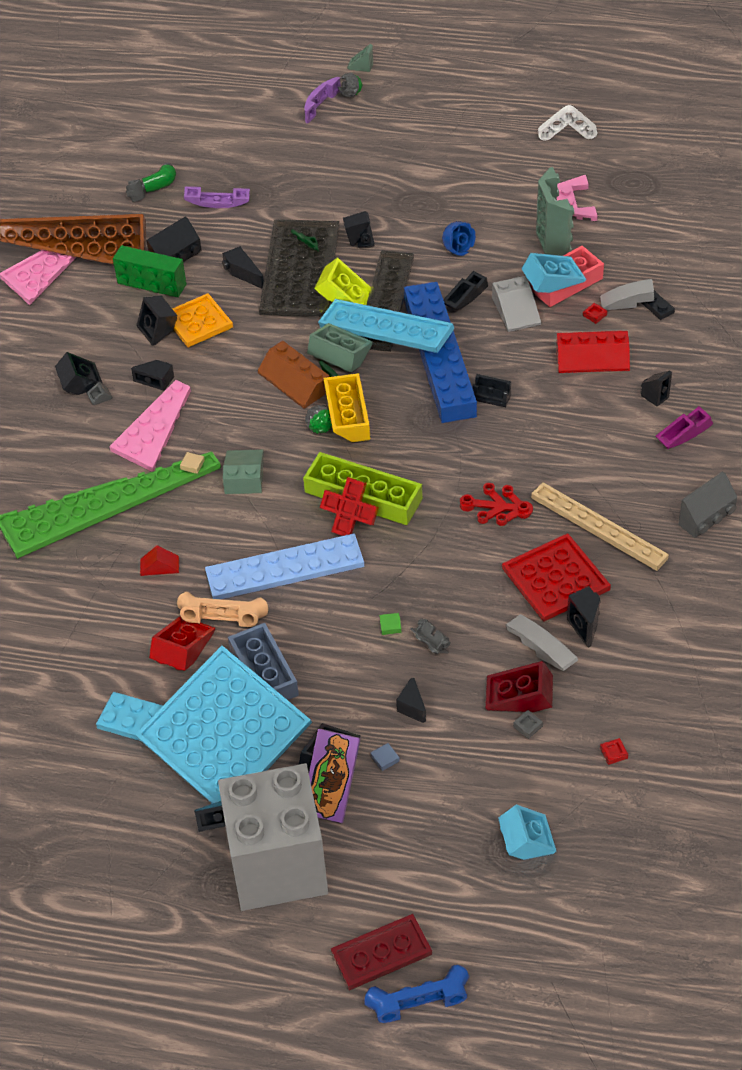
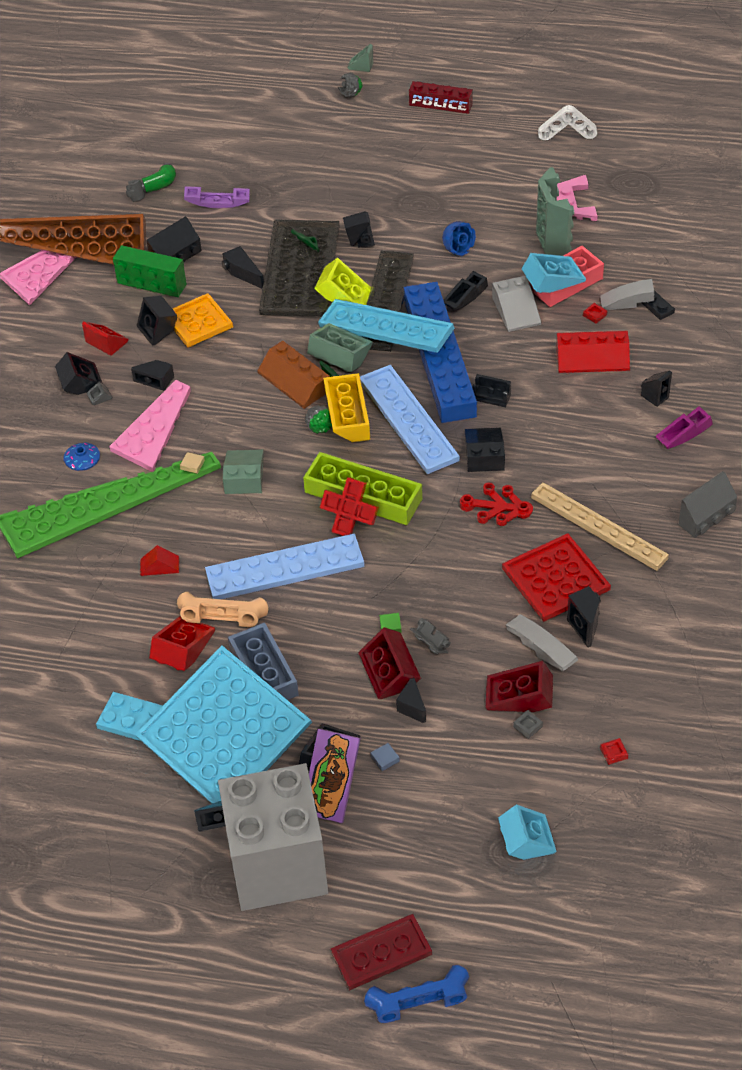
(81, 456): none -> blue dish
(103, 337): none -> red slope
(325, 90): medium lavender slope -> none
(388, 663): none -> dark red slope
(409, 419): none -> light blue plate
(440, 97): none -> dark red brick
(485, 449): none -> black slope

